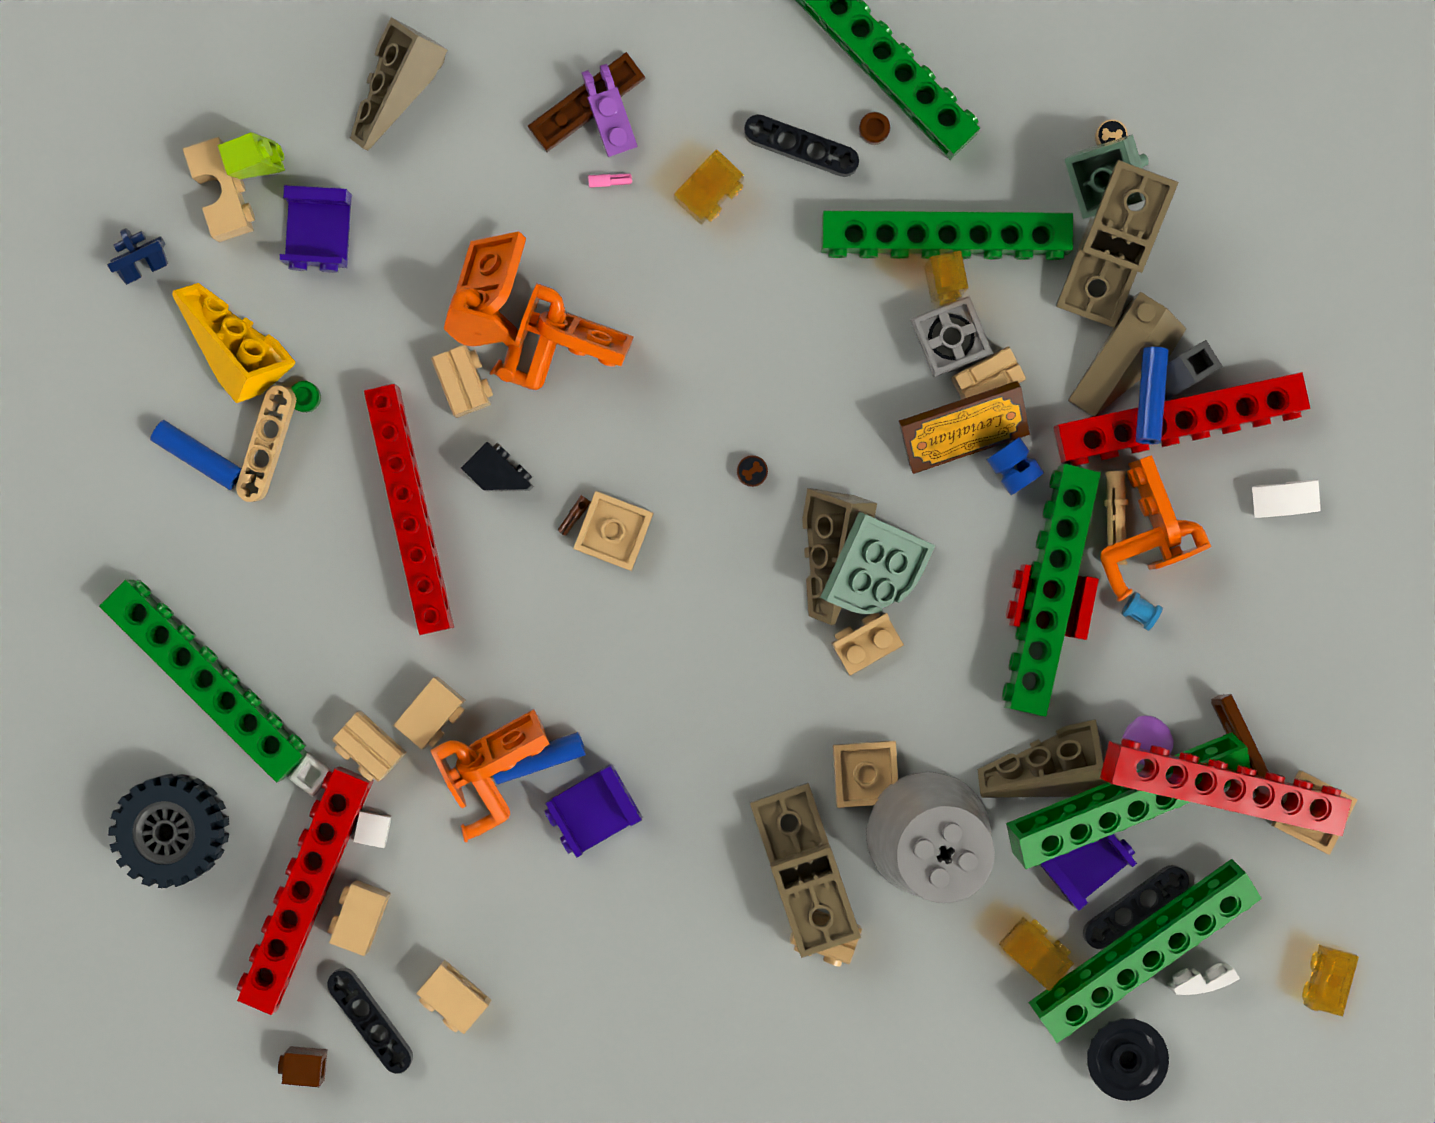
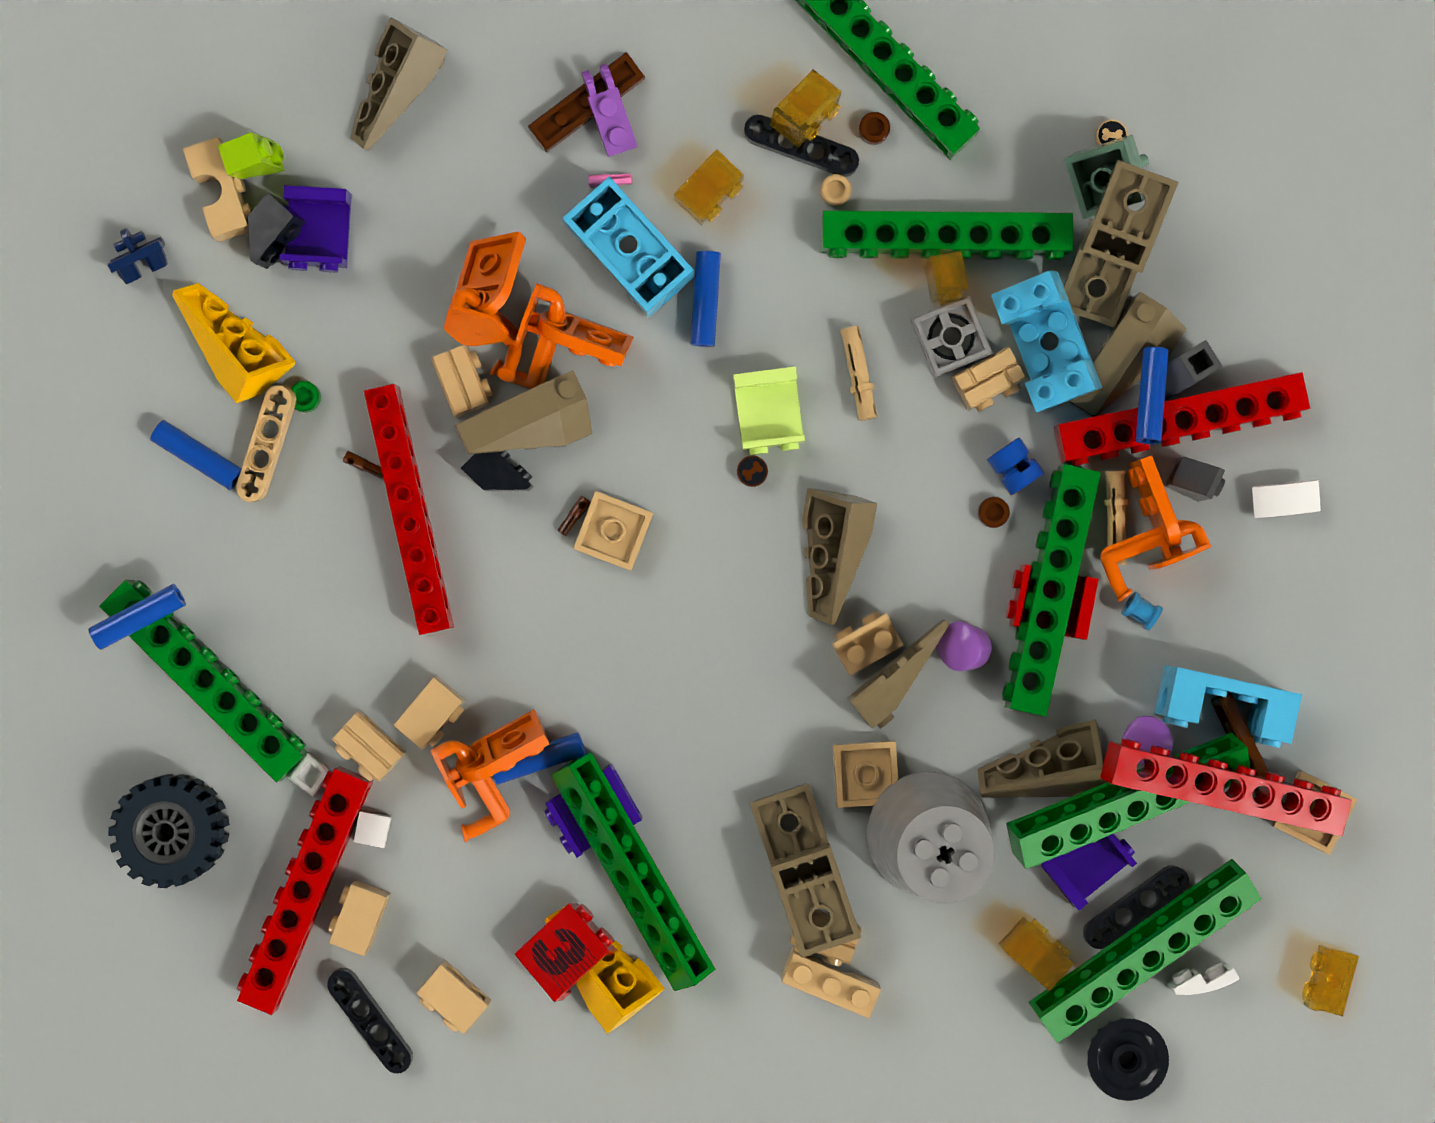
(137, 616): none -> blue piece
(271, 228): none -> black slope
(303, 1066): reddish brown brick -> none
(362, 464): none -> reddish brown pin
(541, 417): none -> dark tan wedge
(565, 950): none -> red panel
(617, 987): none -> yellow wedge
(633, 872): none -> green brick
(650, 272): none -> medium azure plate
(705, 298): none -> blue piece
(769, 410): none -> yellowish green panel
(806, 108): none -> clear yellow brick
(832, 985): none -> tan arch
(835, 190): none -> tan tile
(859, 375): none -> tan pin
(876, 566): sand green plate -> none
(887, 688): none -> dark tan wedge
(964, 427): tile -> none
(964, 647): none -> medium lavender hair
(993, 512): none -> reddish brown tile
(1040, 308): none -> medium azure plate
(1195, 479): none -> dark grey slope
(1271, 712): none -> medium azure plate

